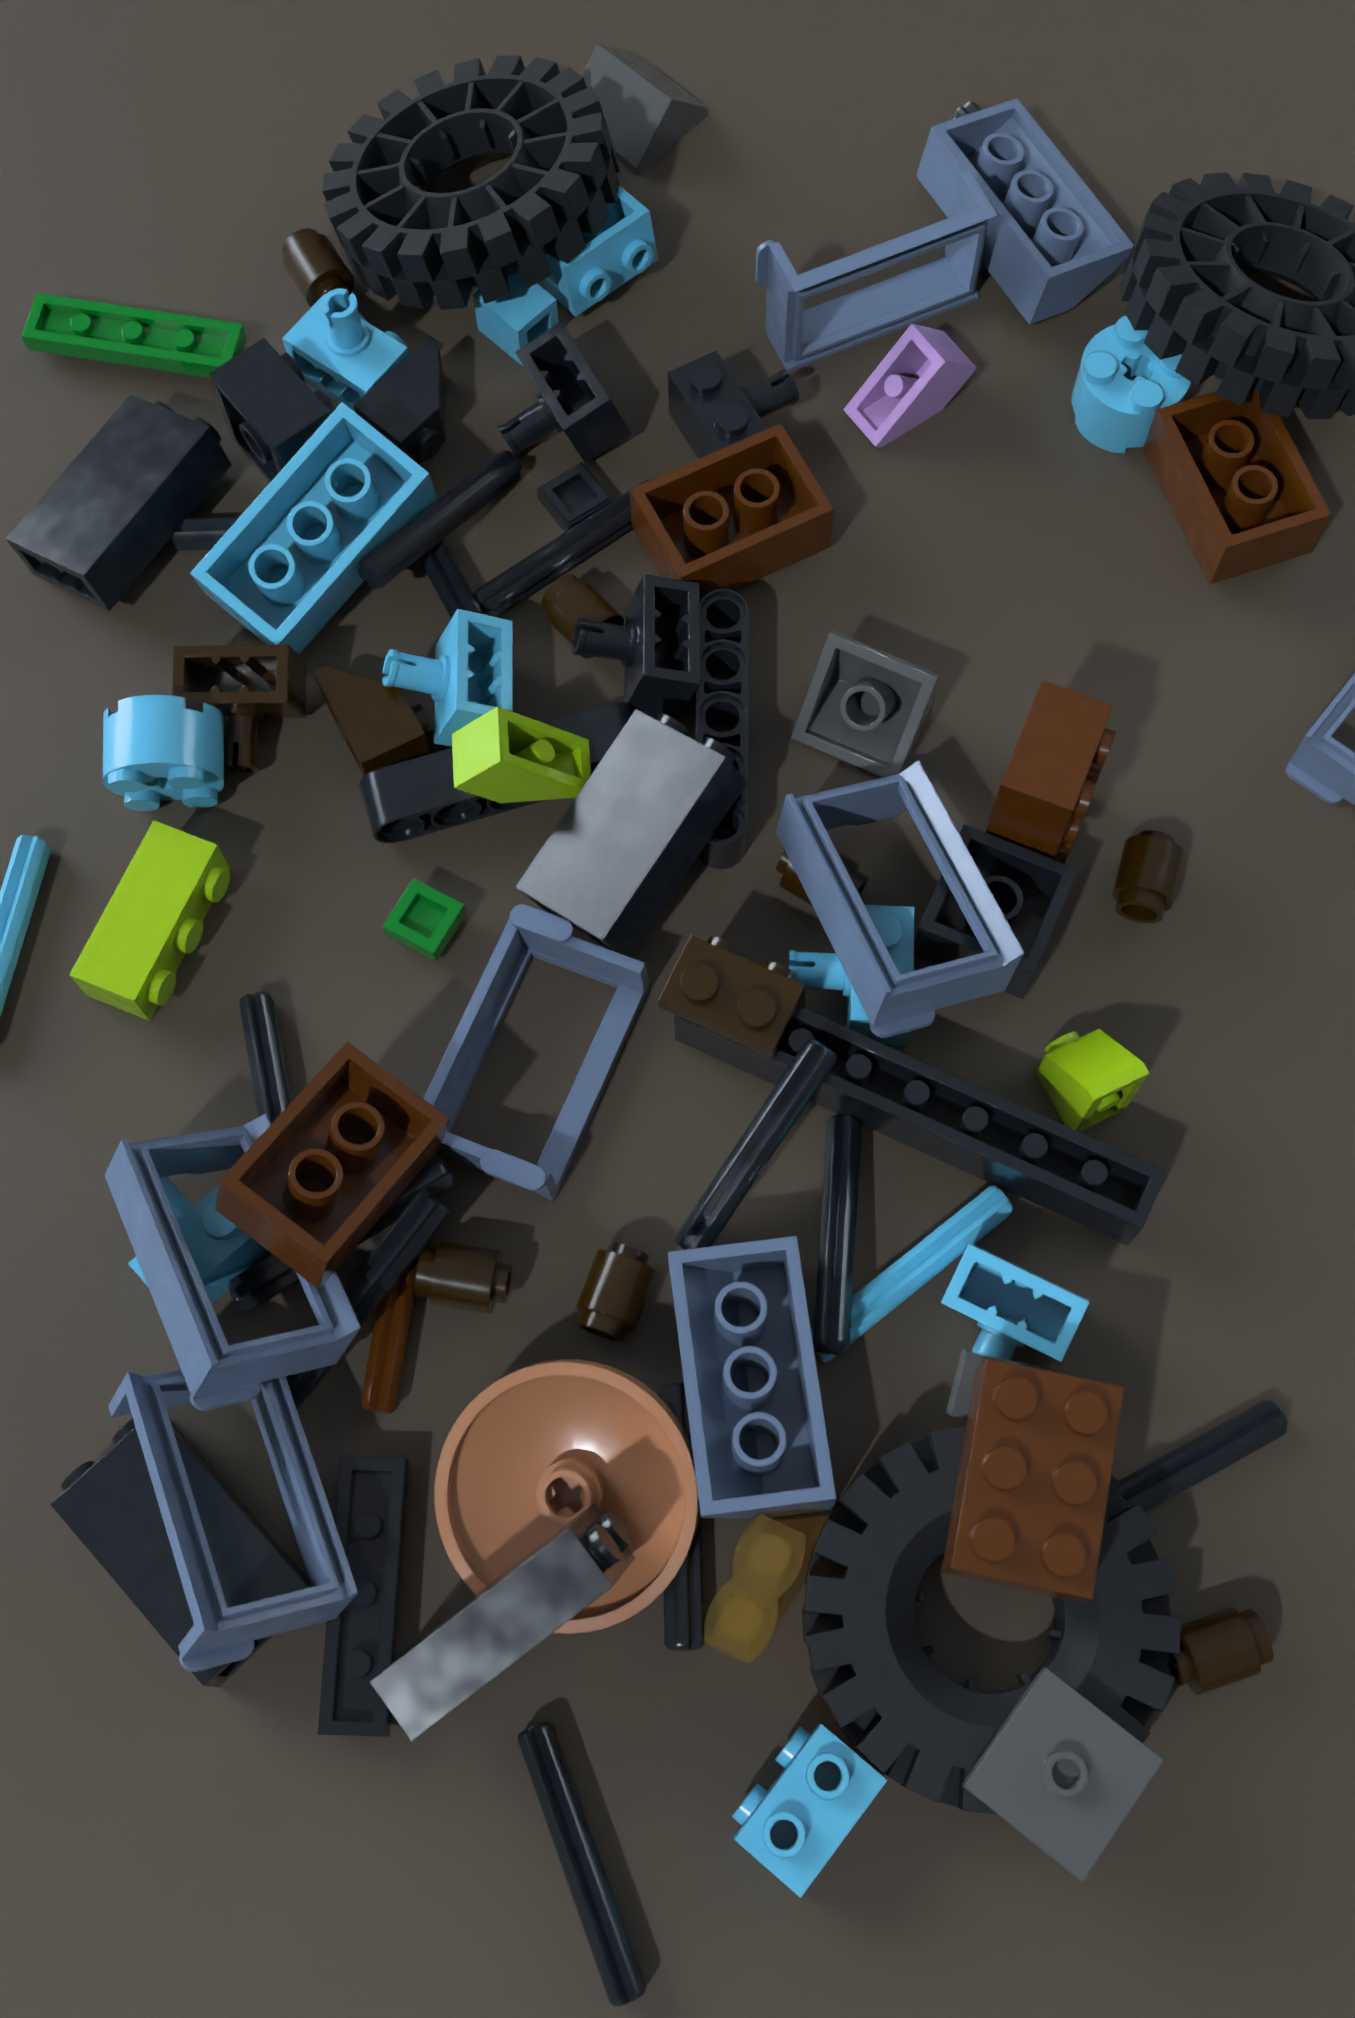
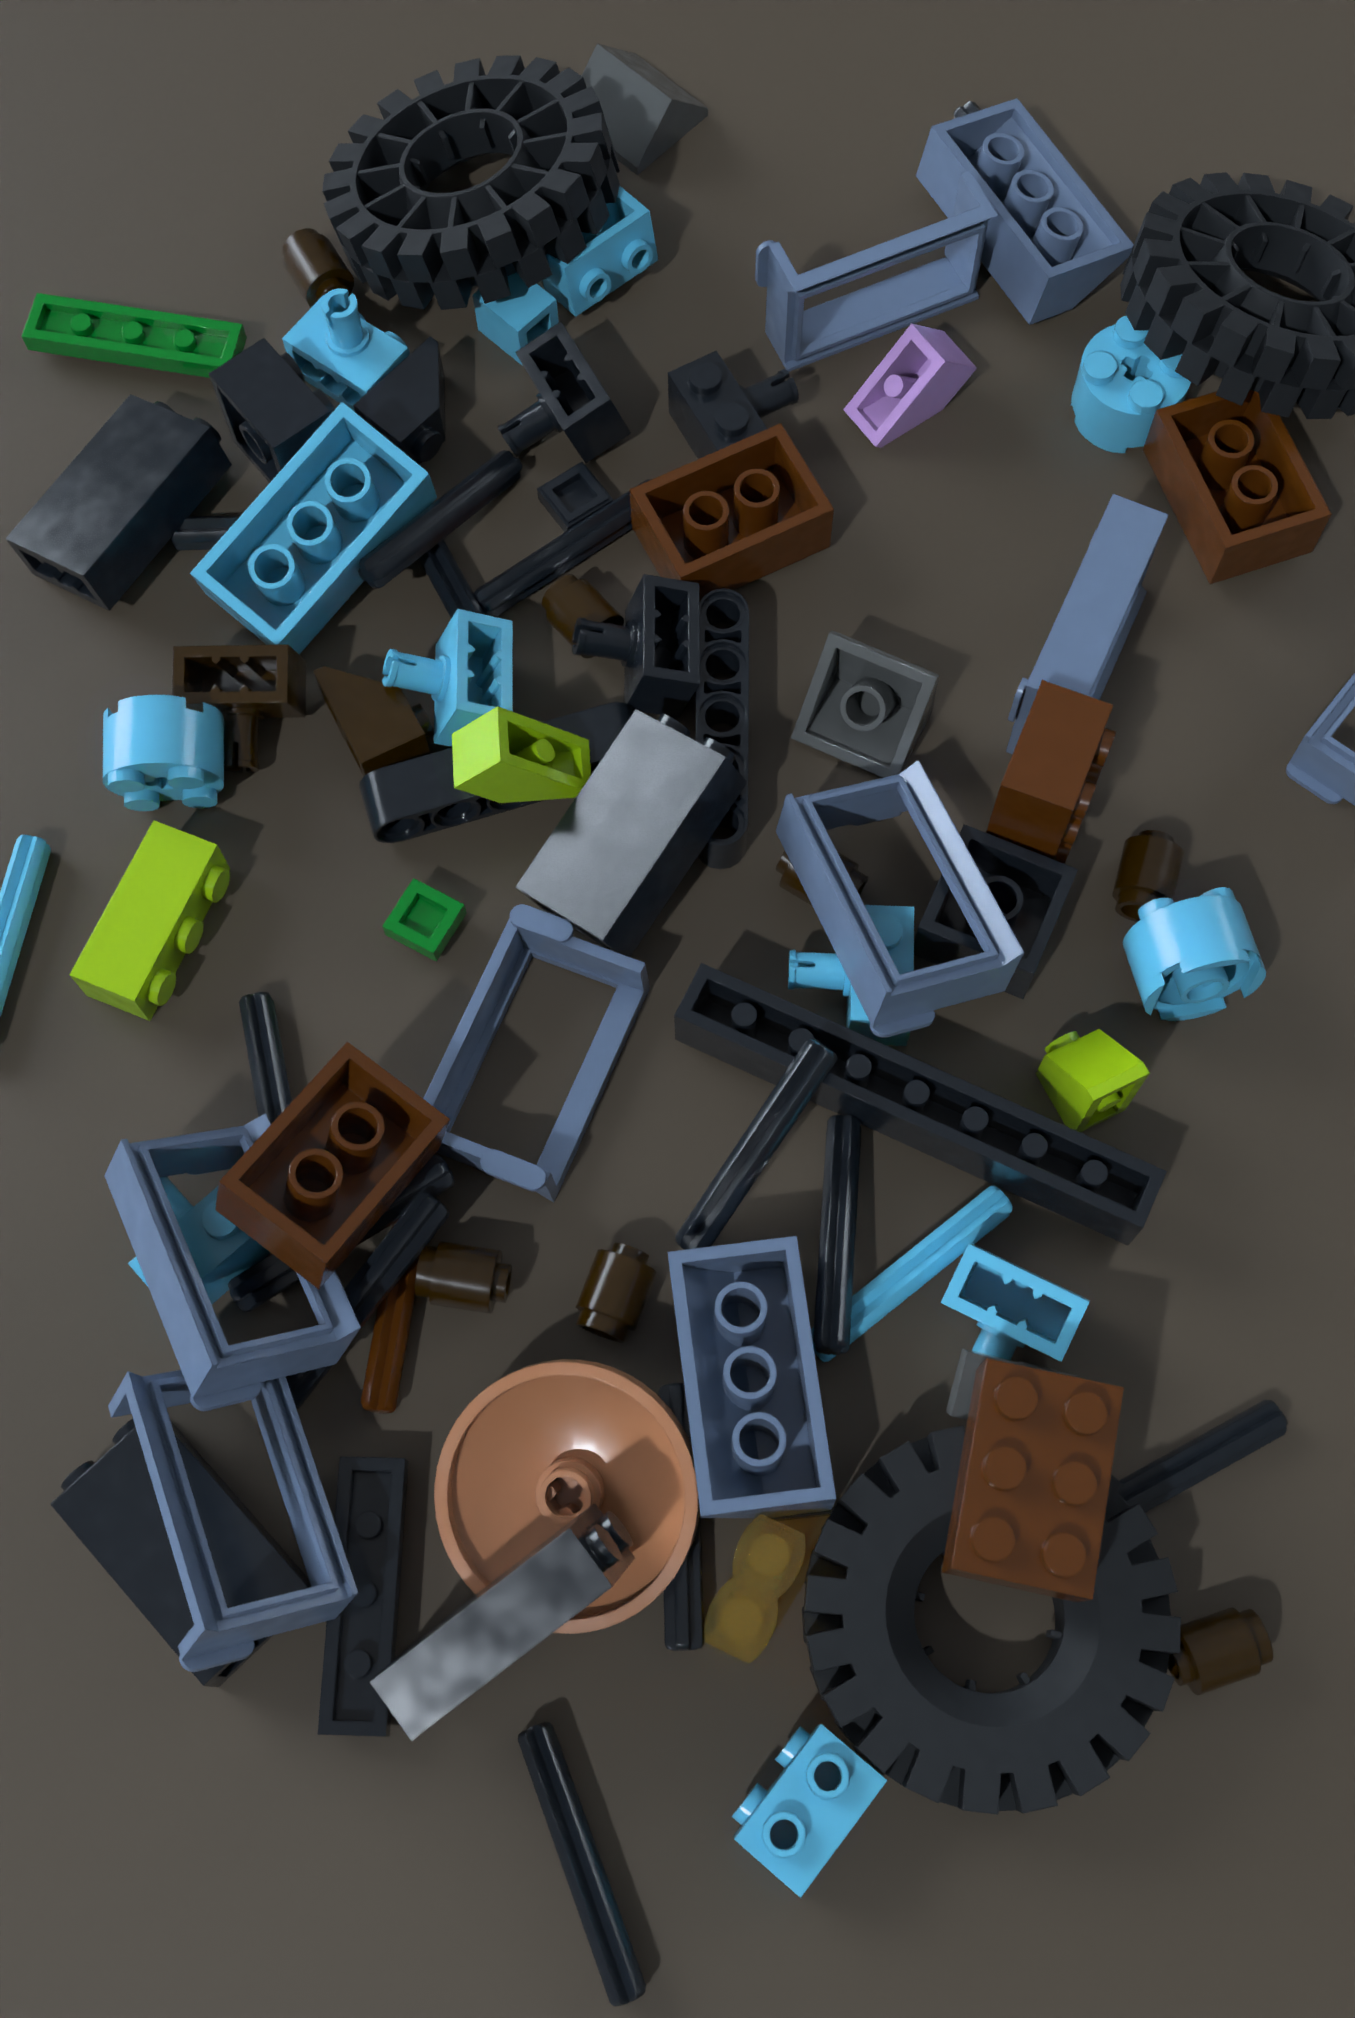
(733, 994): dark brown bracket -> none
(1062, 1773): dark grey plate -> none
(1096, 609): none -> sand blue piece
(1192, 954): none -> medium azure brick

